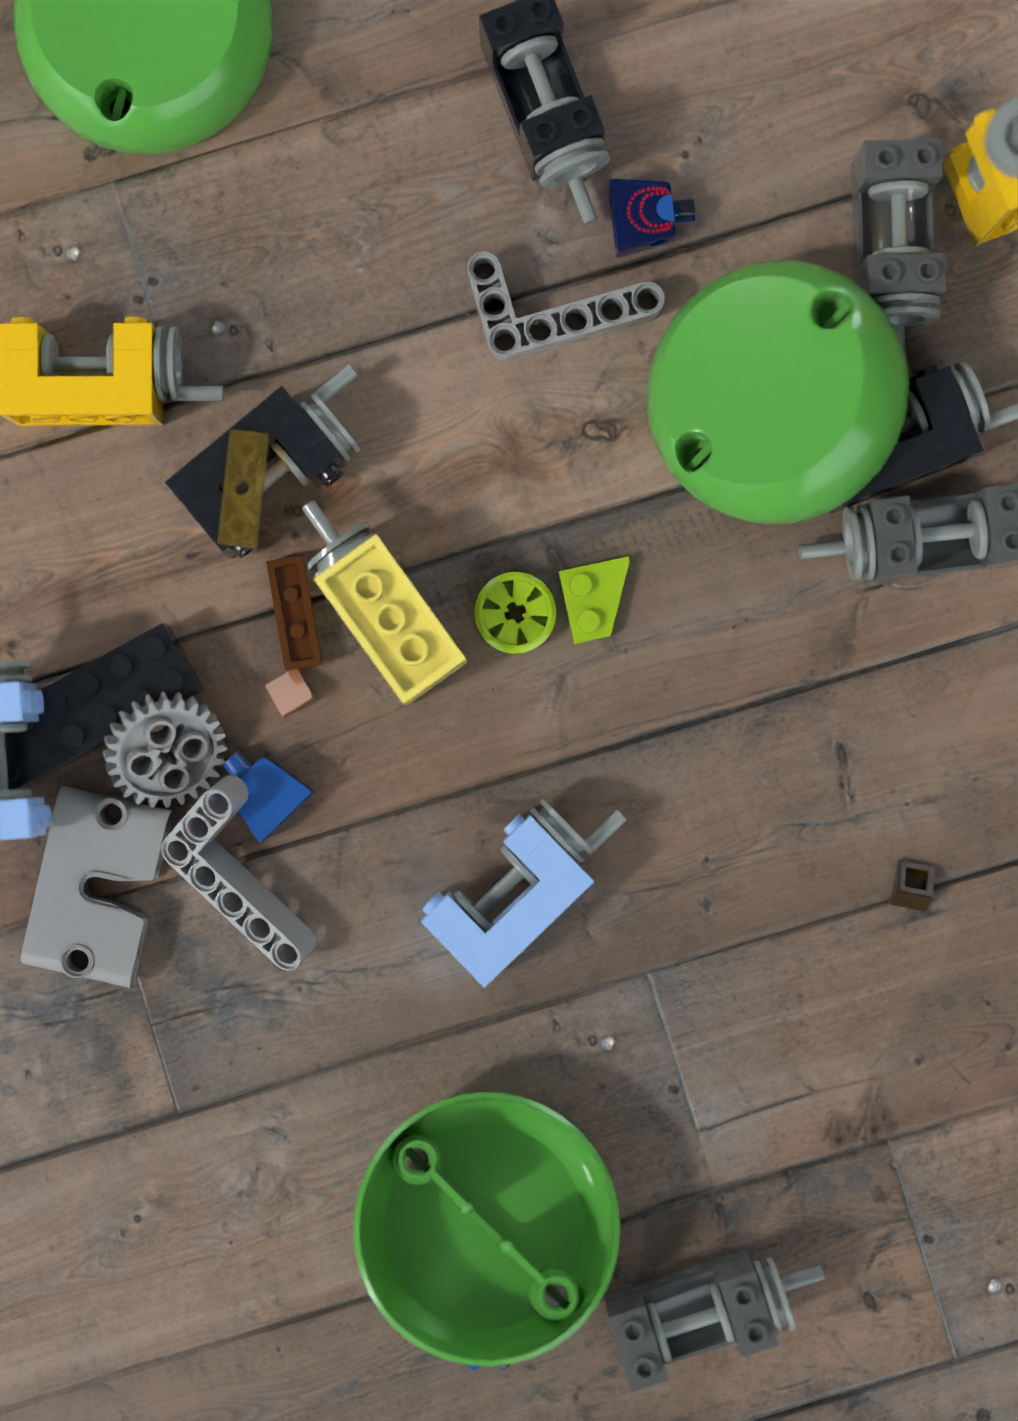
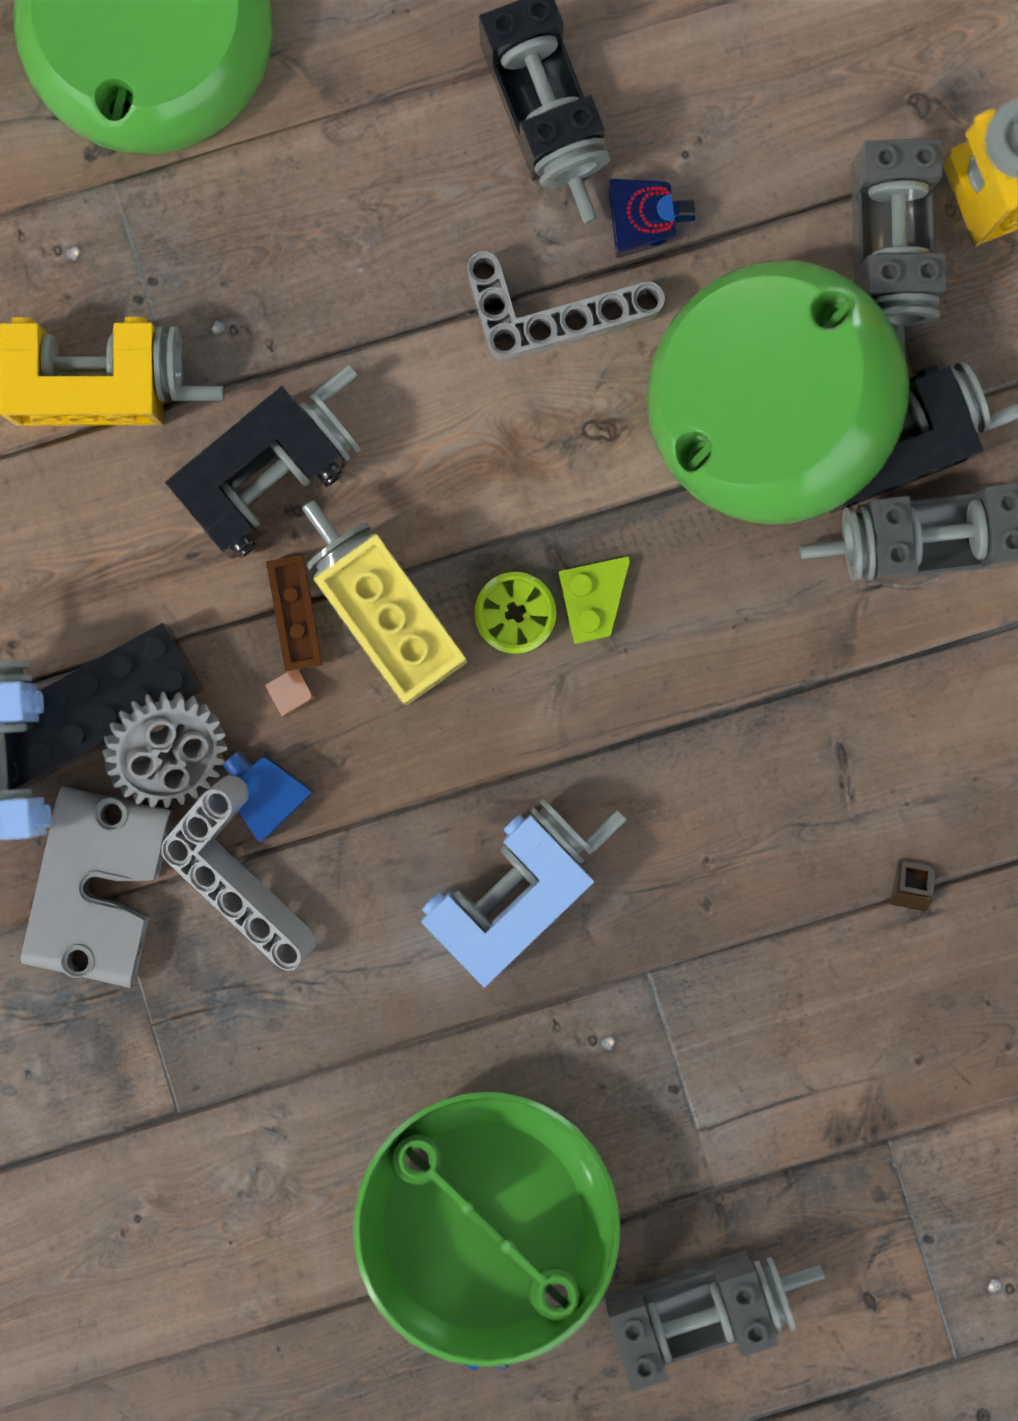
(242, 513): clear yellow tile -> none

